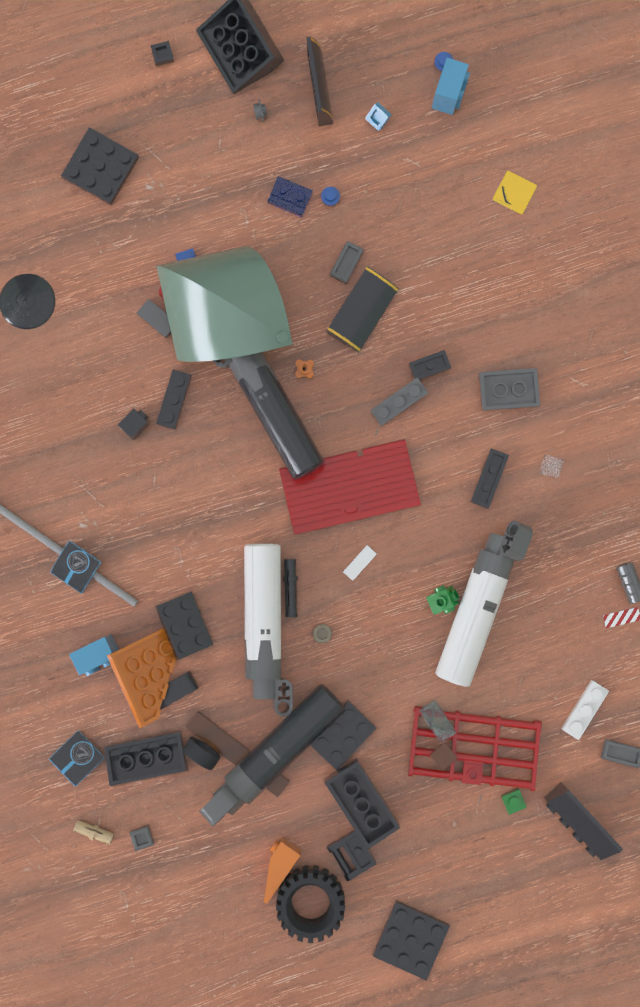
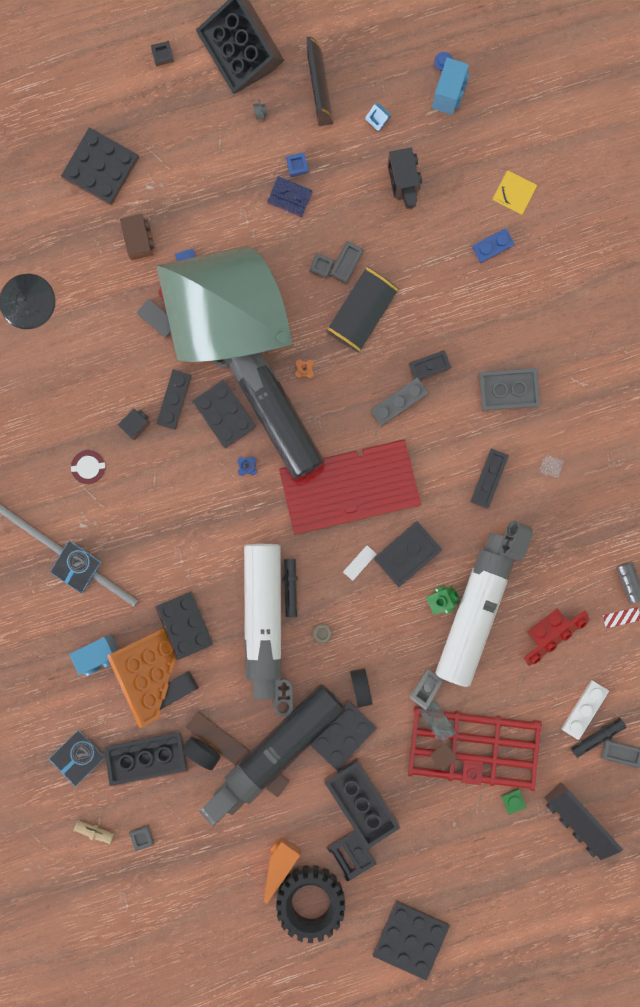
(88, 467): none -> sticker
(136, 236): none -> reddish brown brick
(224, 414): none -> black plate
(251, 469): none -> blue plate
(297, 164): none -> blue plate
(321, 265): none -> dark grey tile
(330, 196): blue plate -> none
(361, 687): none -> black tyre
(404, 176): none -> black hinge
(407, 554): none -> black plate
(426, 689): none -> light grey slope
(493, 245): none -> blue plate
(551, 632): none -> red bracket
(605, 733): none -> black pin

